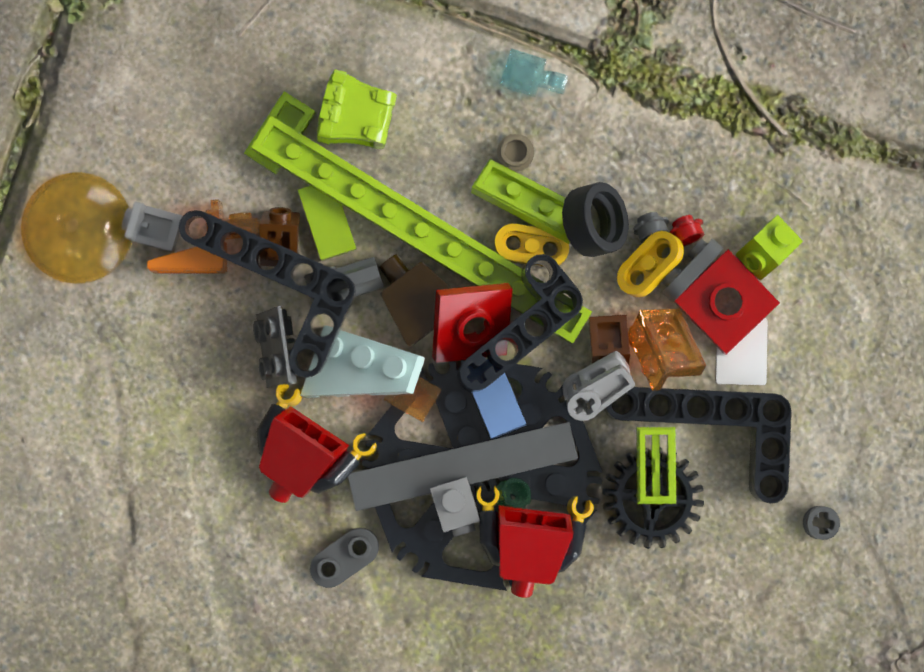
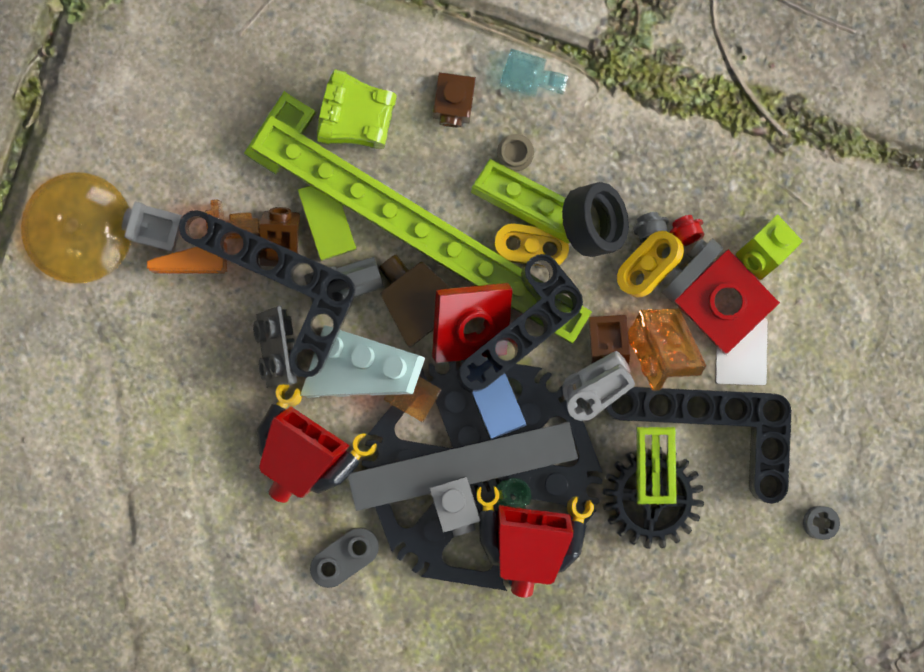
(453, 99): none -> reddish brown bracket

